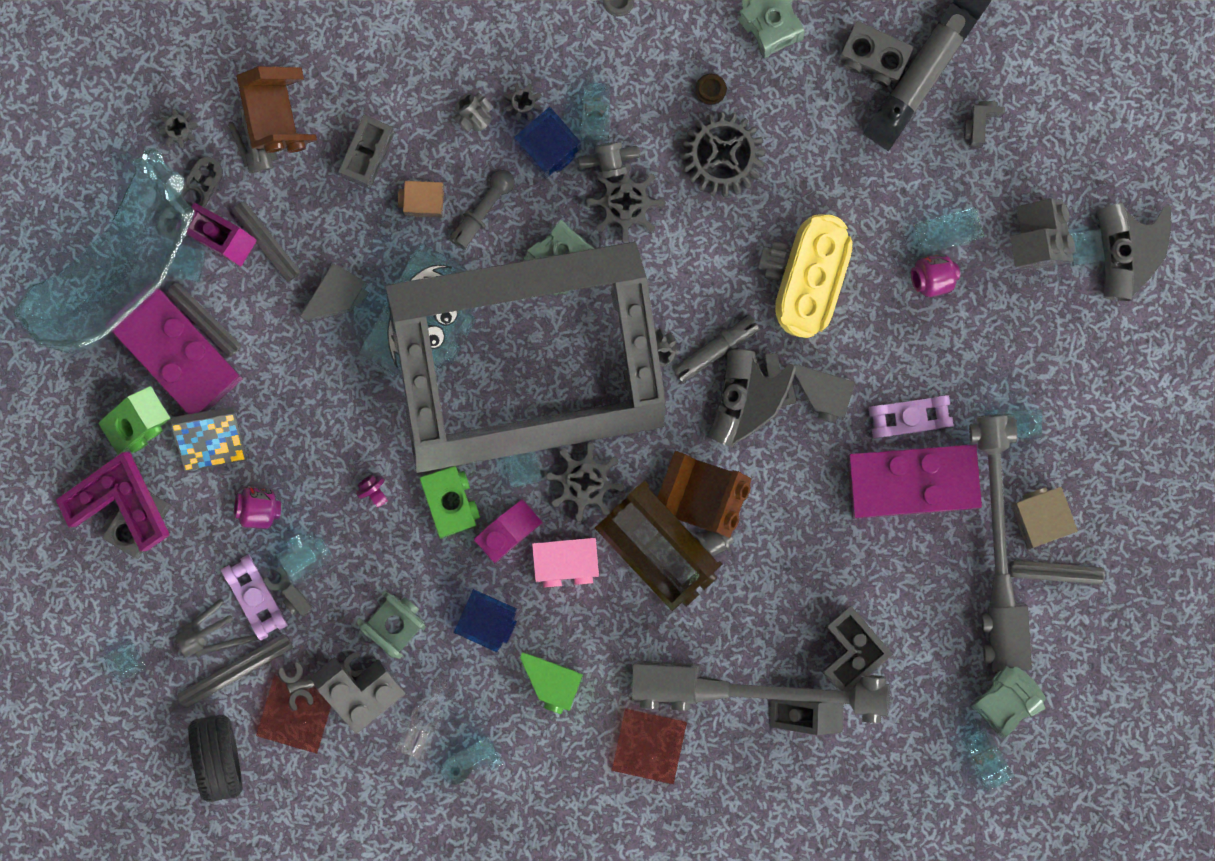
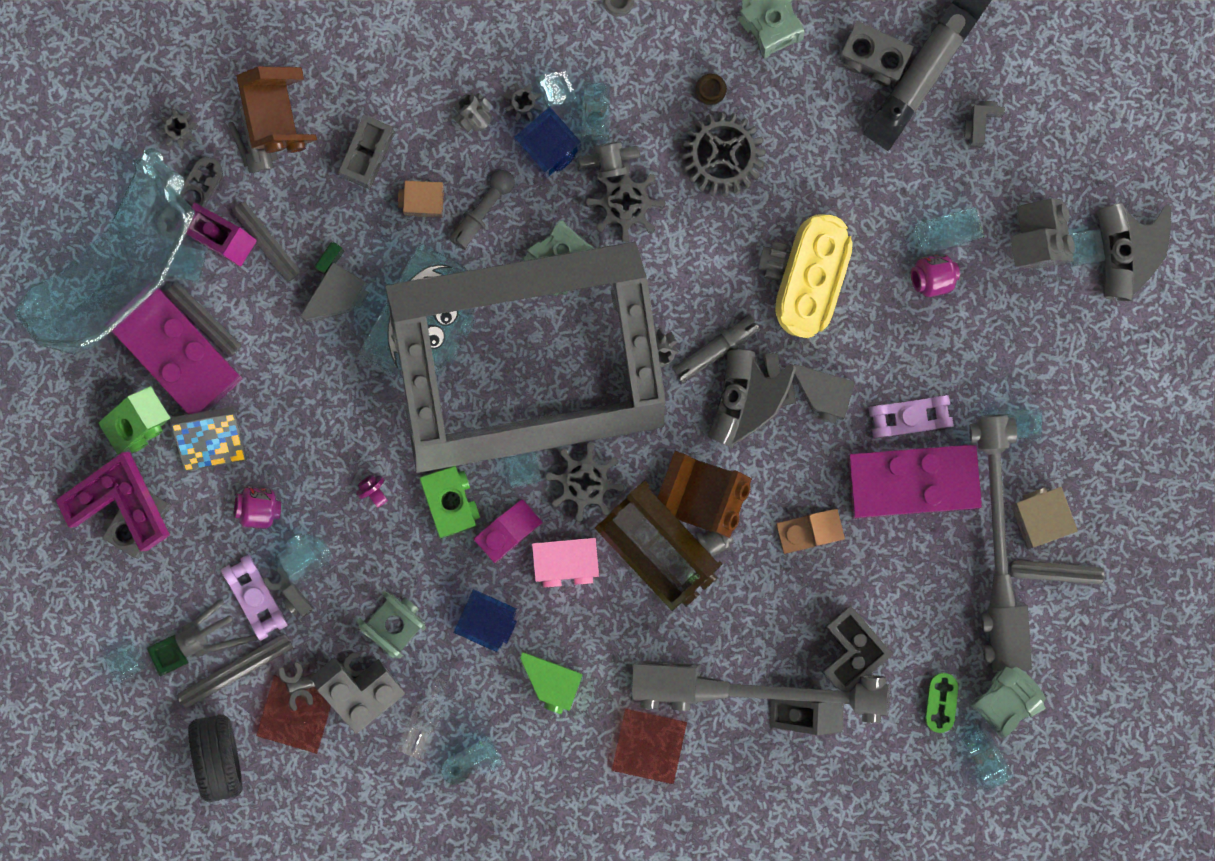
(167, 656): none -> dark green tile
(330, 255): none -> dark green tile
(556, 89): none -> clear light blue plate
(810, 531): none -> medium nougat slope
(949, 703): none -> bright green beam

